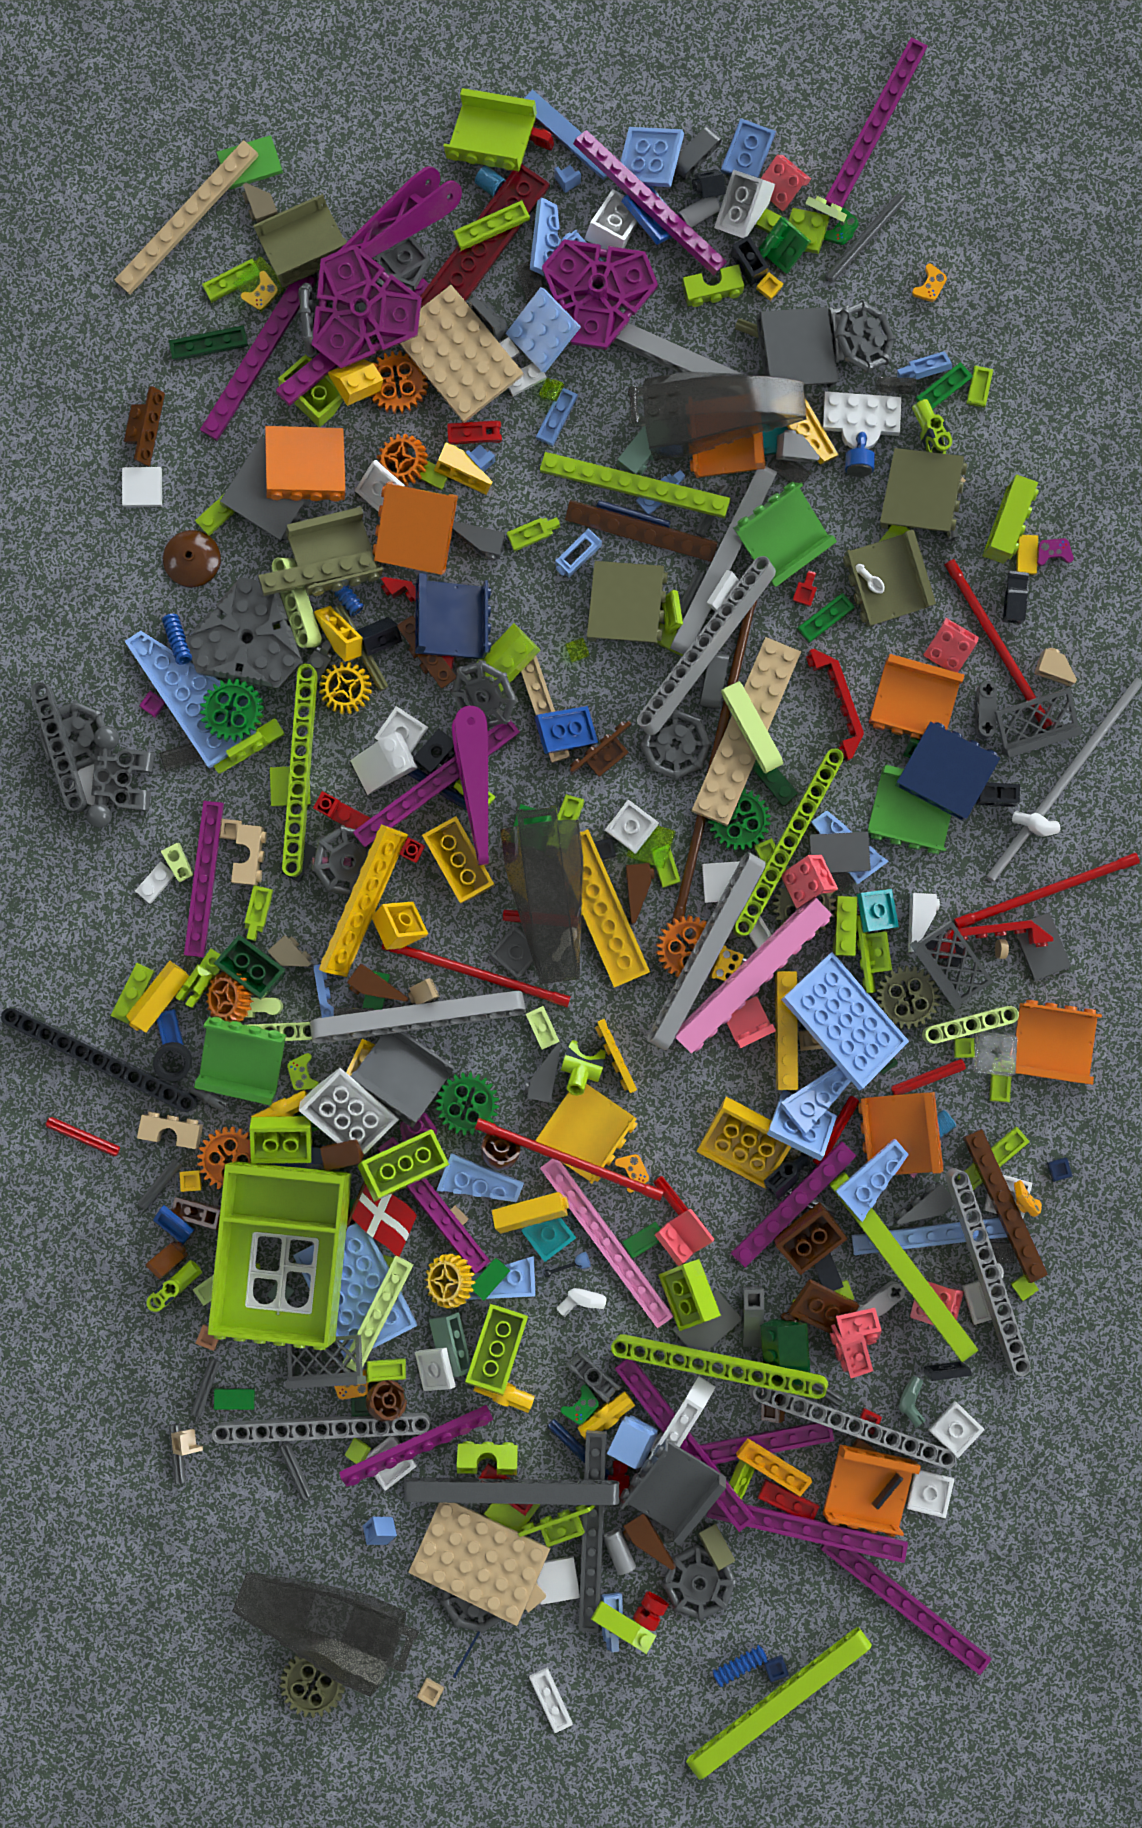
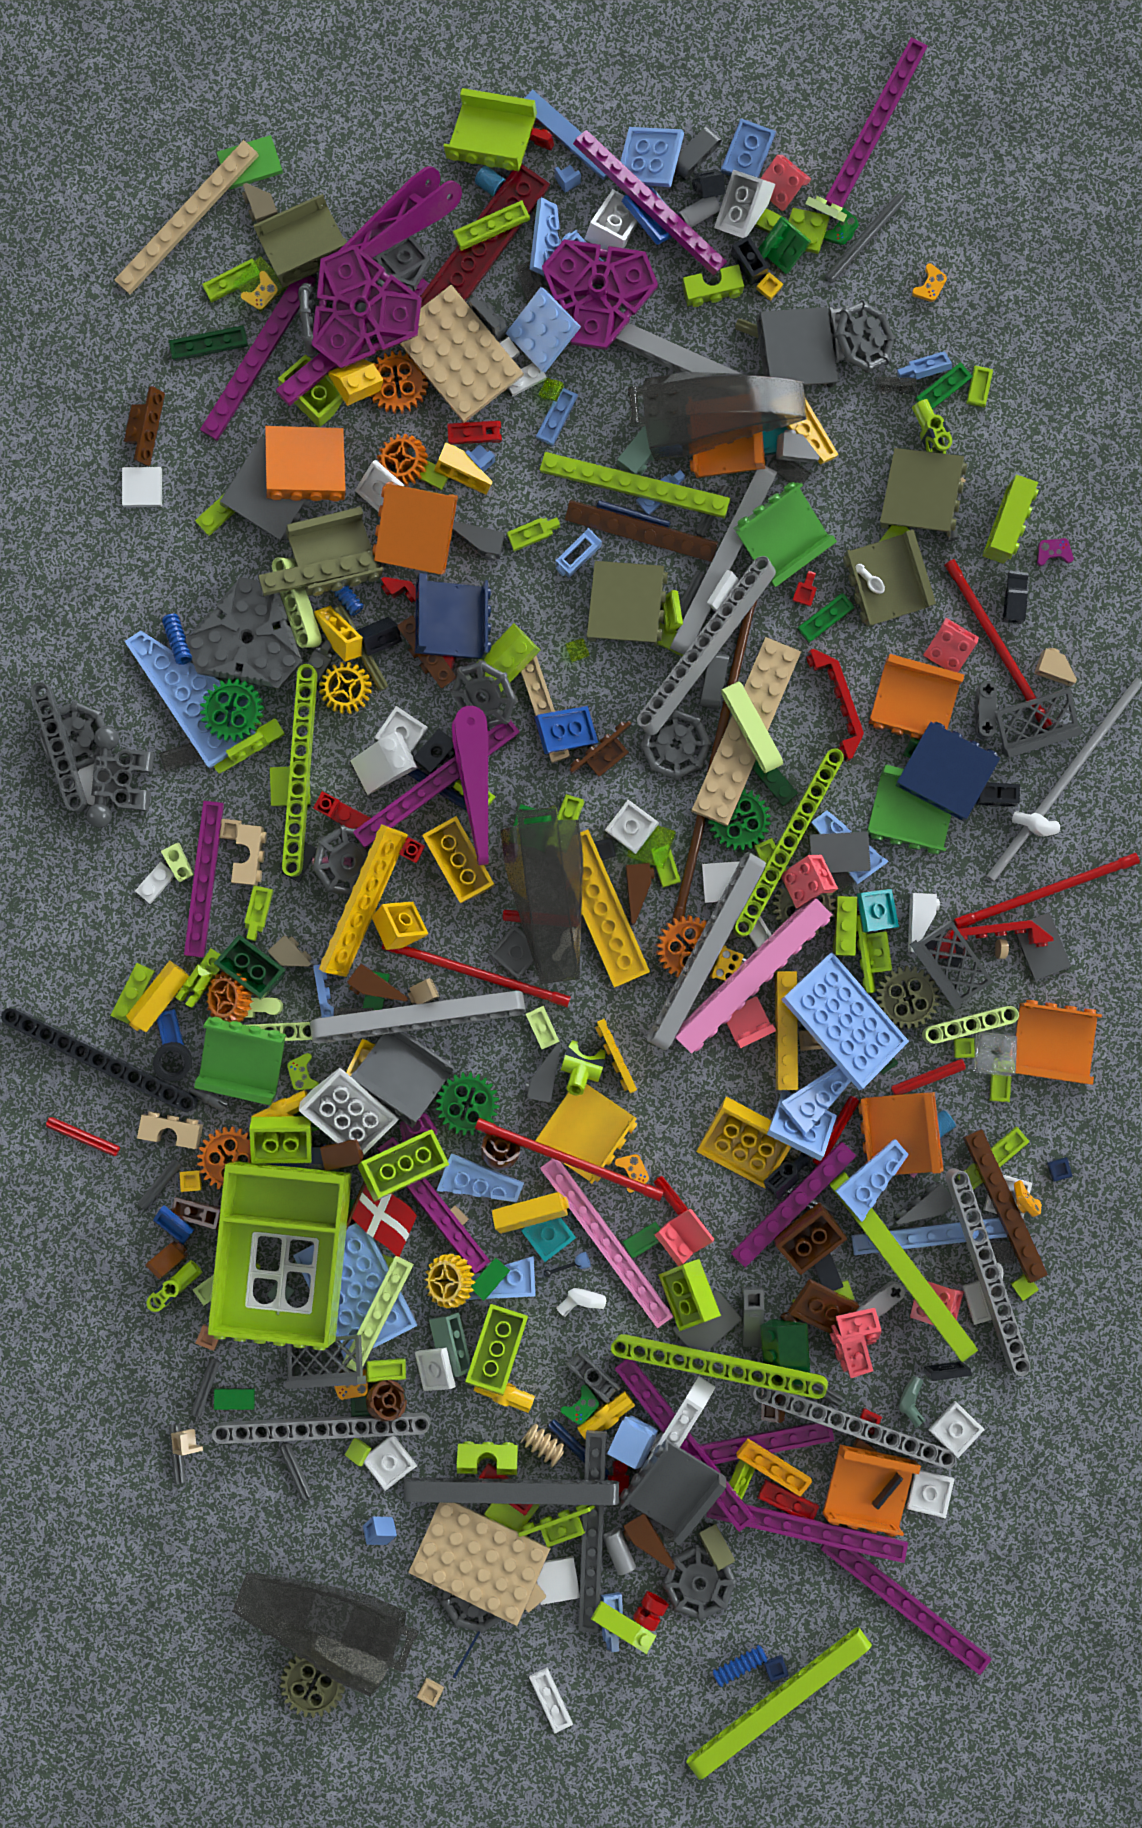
(152, 704): magenta tile -> none
(195, 570): reddish brown dish -> none
(415, 1446): magenta plate -> none
(543, 1444): none -> tan piece
(861, 422): white plate -> none
(1027, 554): yellow tile -> none

